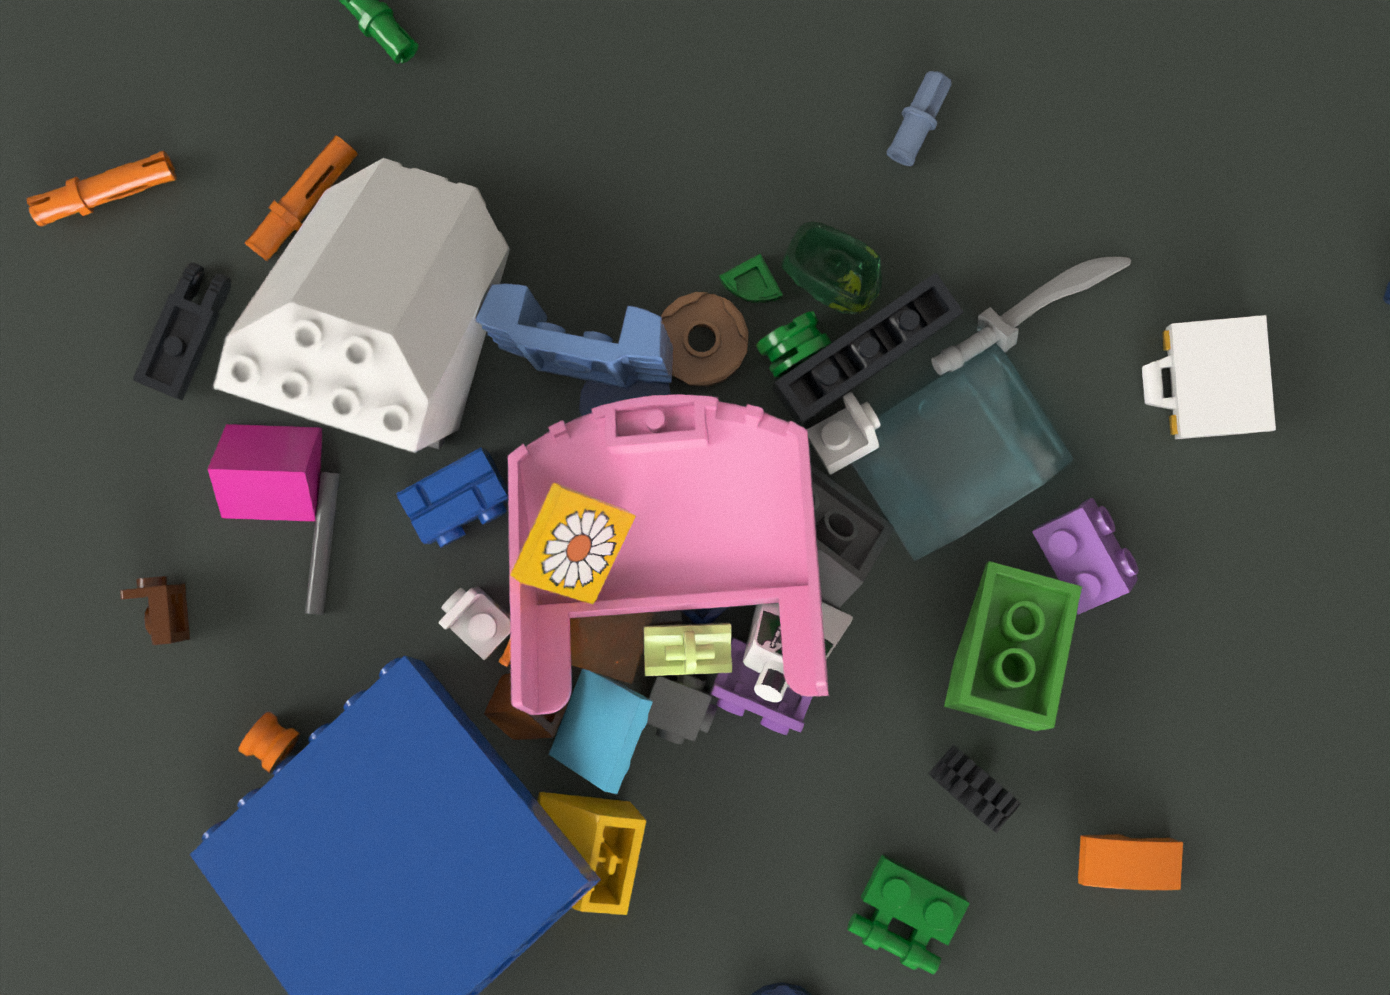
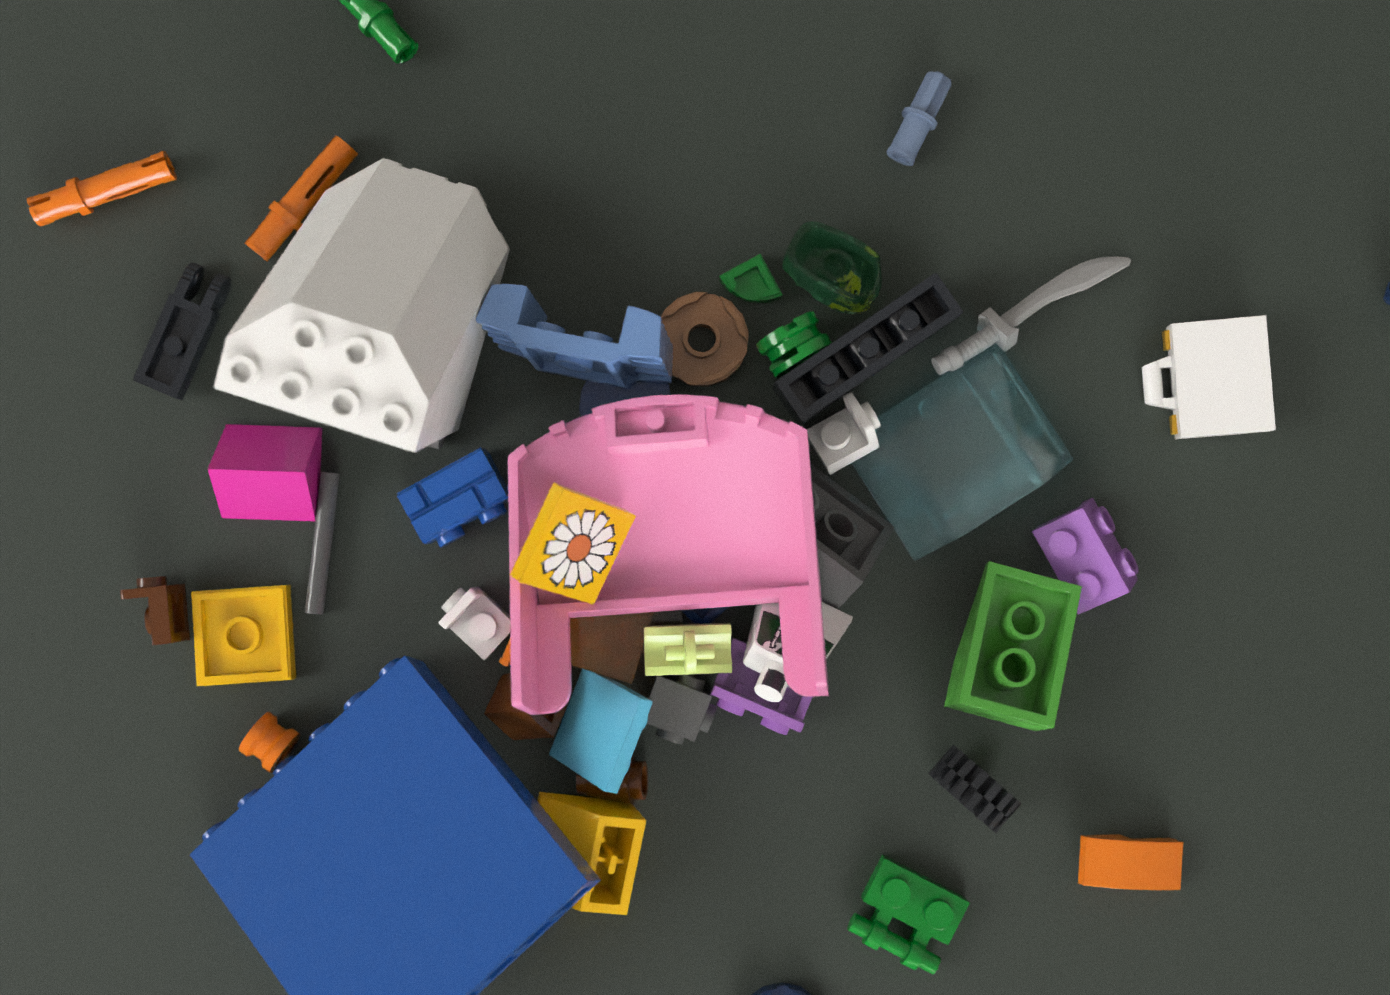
(243, 635): none -> yellow tile
(633, 786): none -> reddish brown cone

